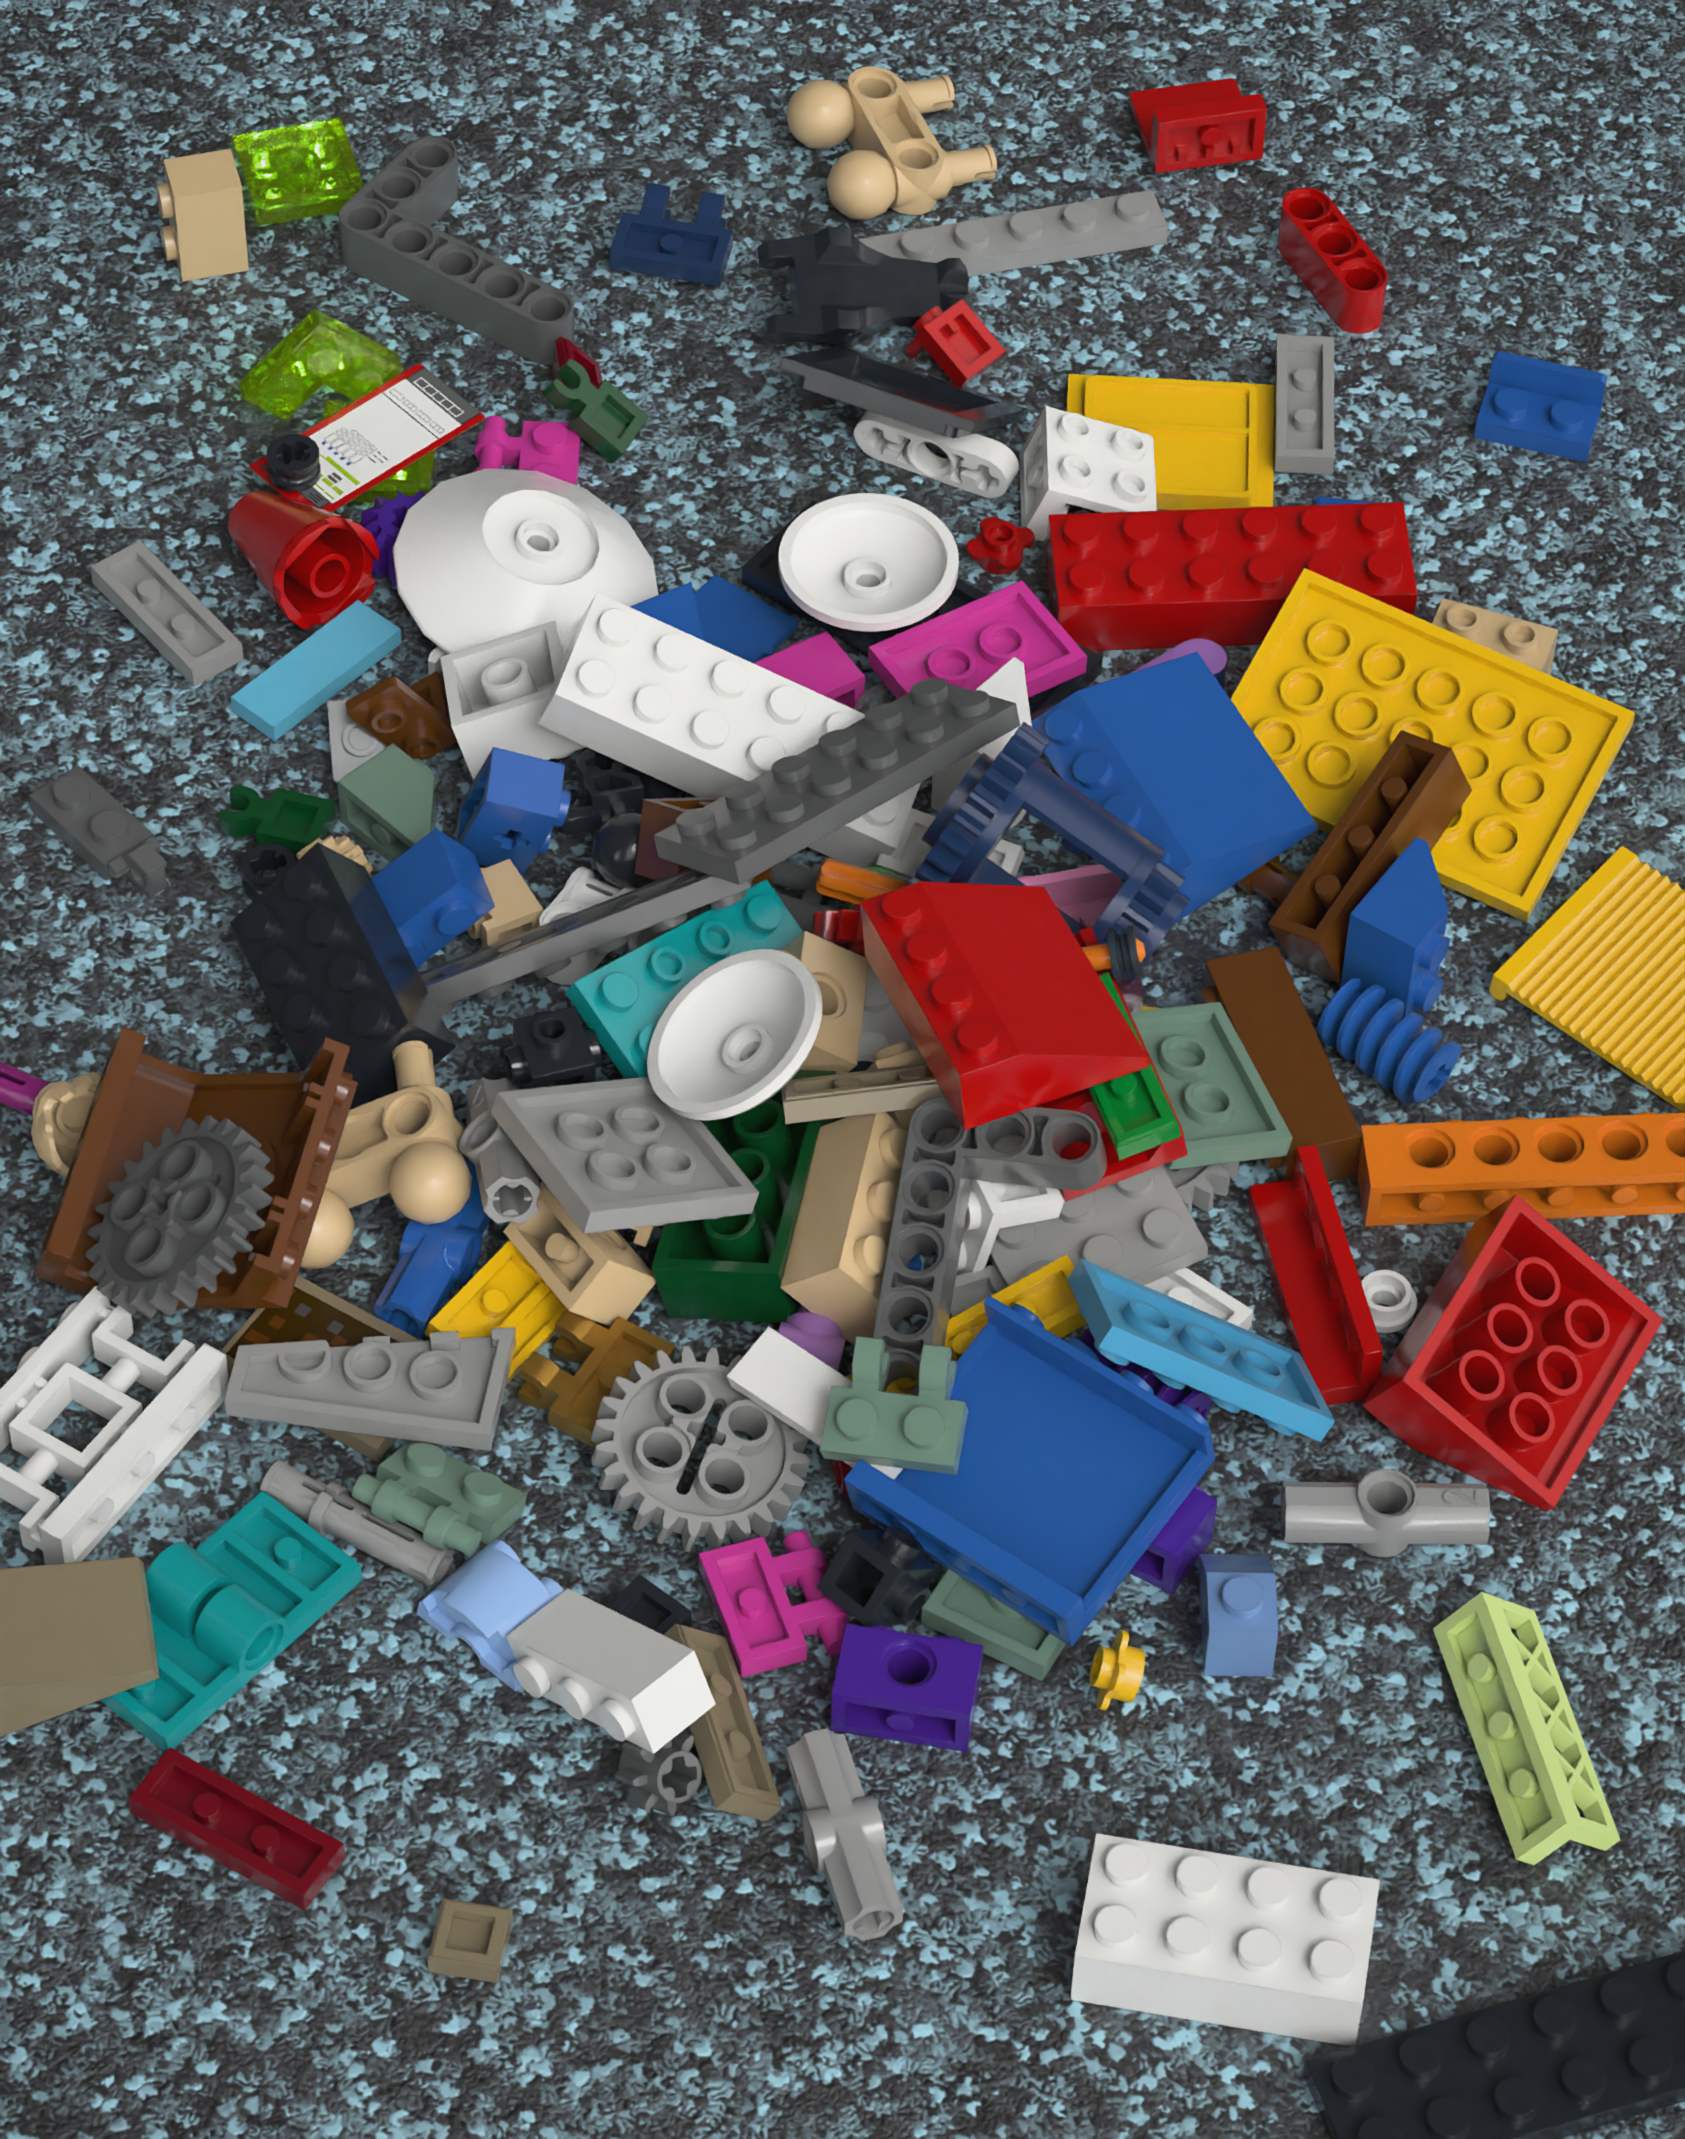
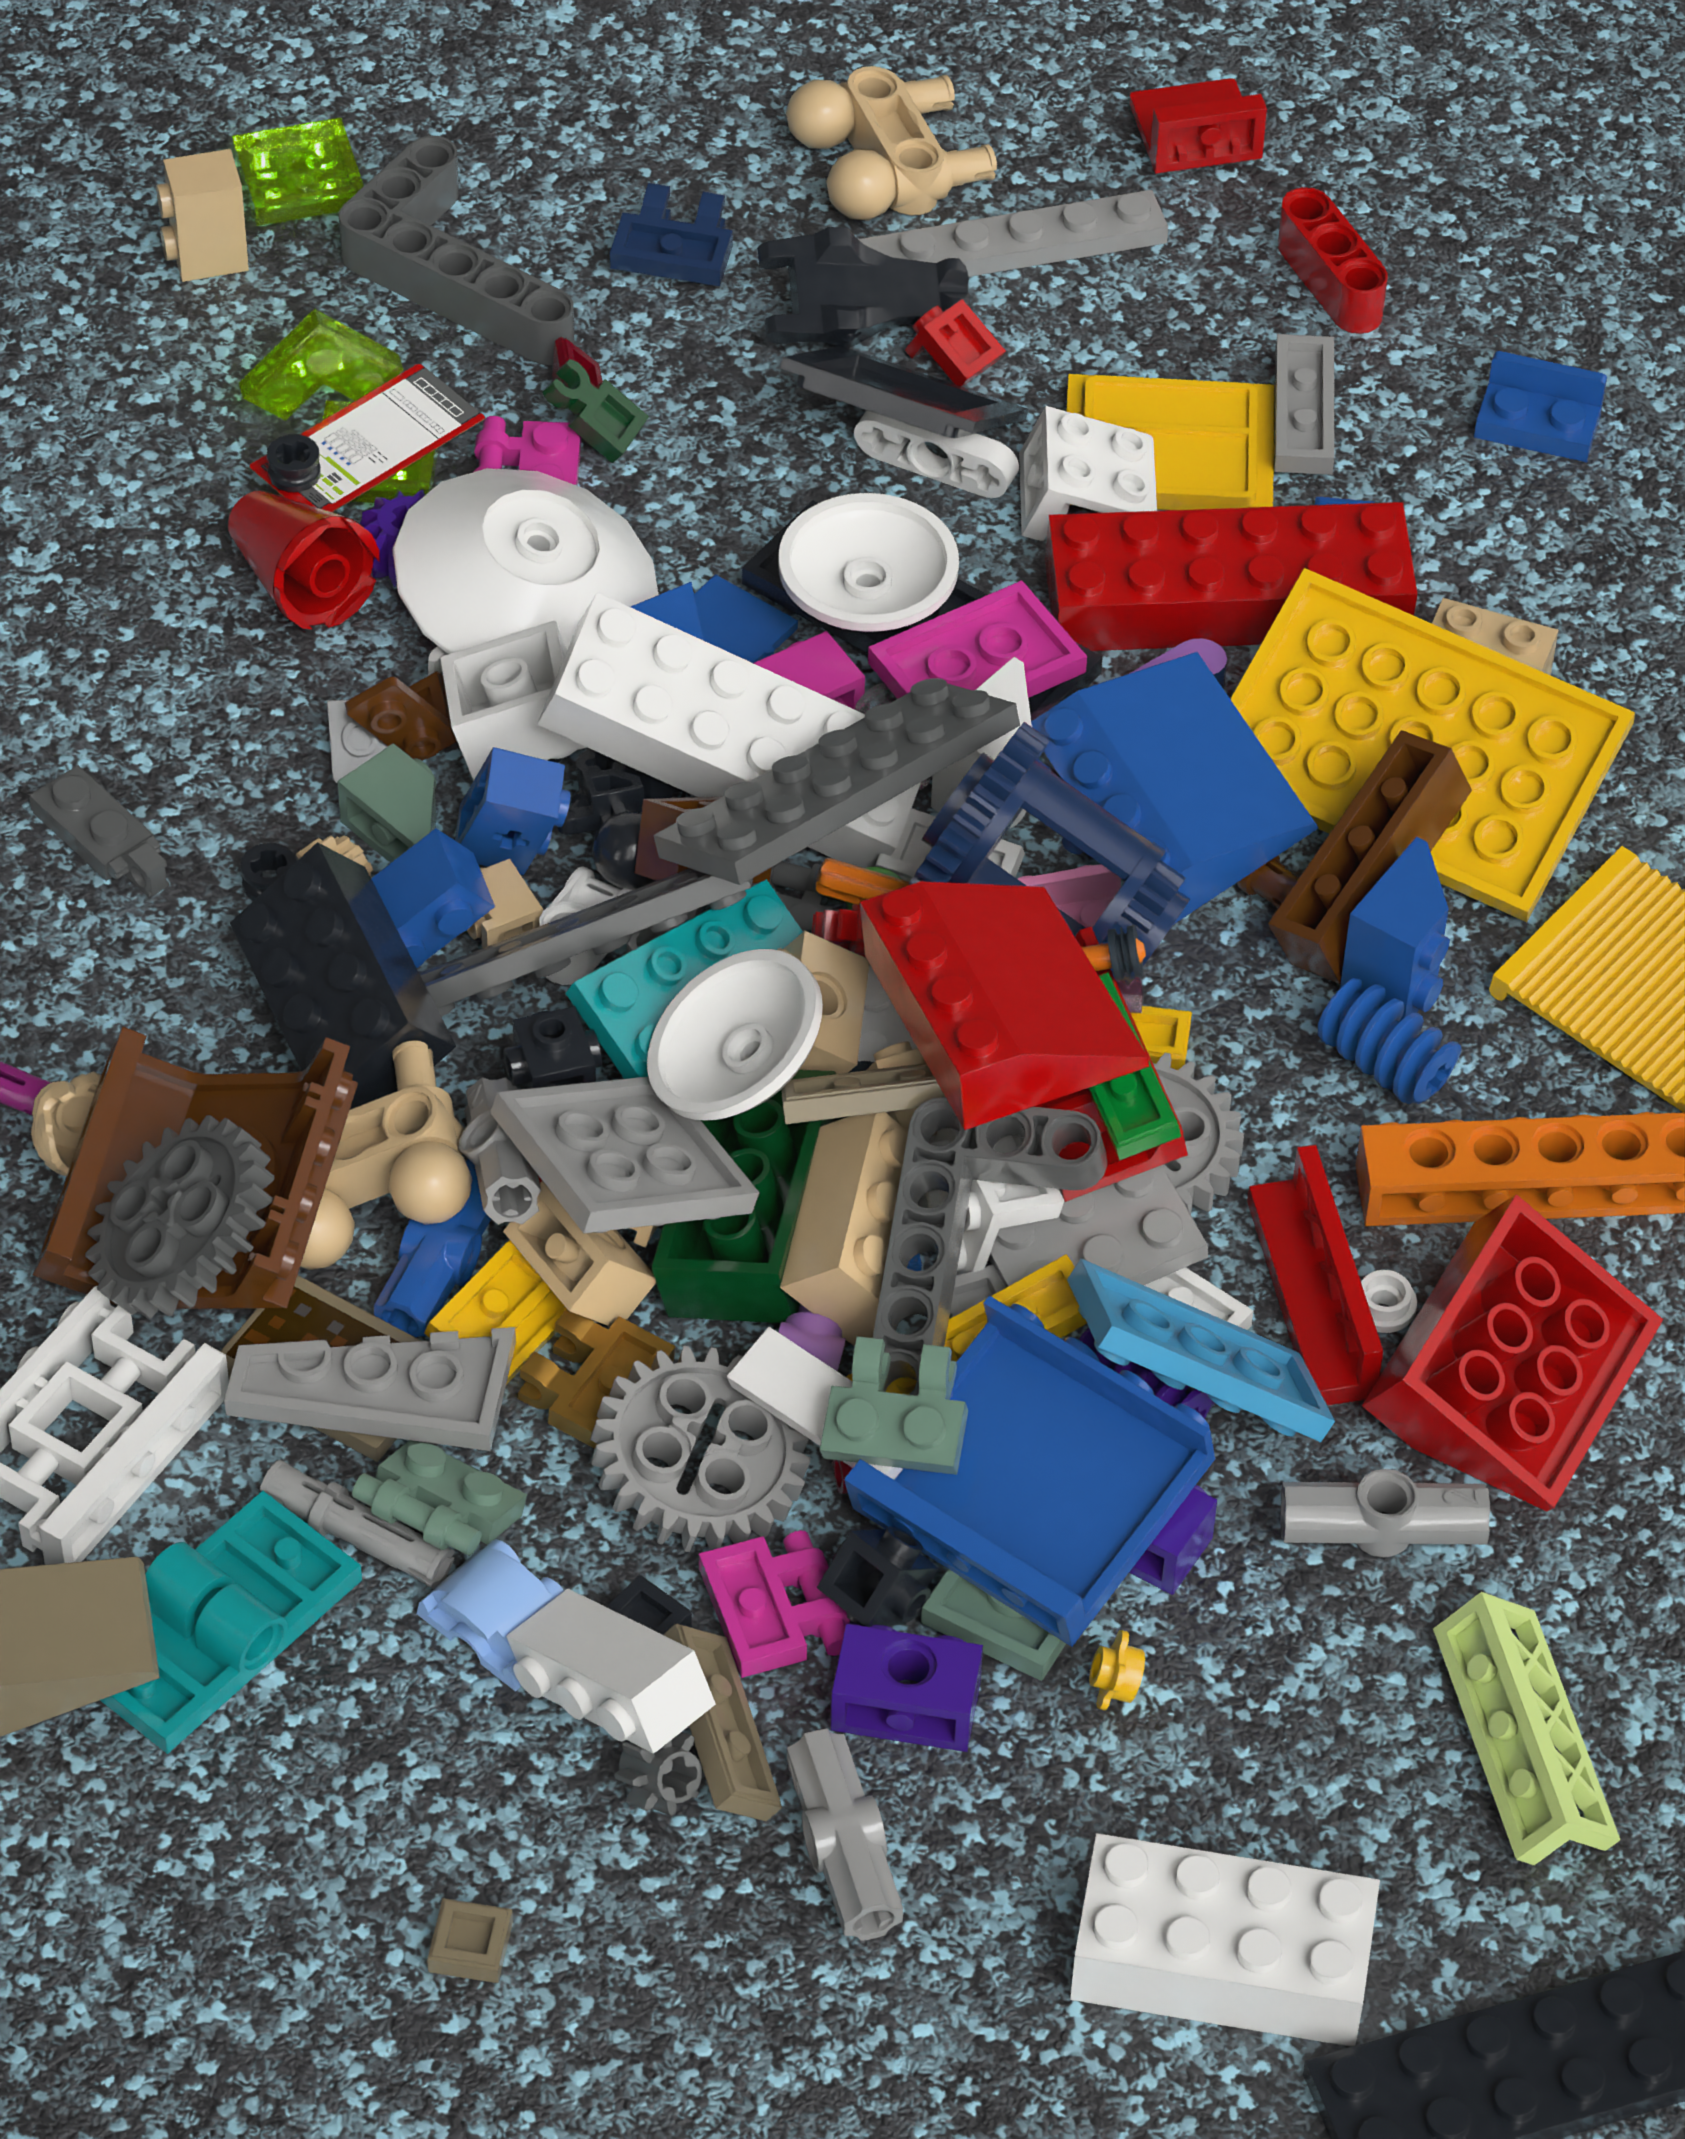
(167, 613): light grey plate -> none
(237, 1828): dark red plate -> none
(286, 819): dark green plate -> none
(316, 670): medium azure tile -> none
(1000, 546): red plate -> none
(1212, 1086): sand green plate -> none
(1238, 1614): medium blue slope -> none
(1288, 1057): reddish brown brick -> none

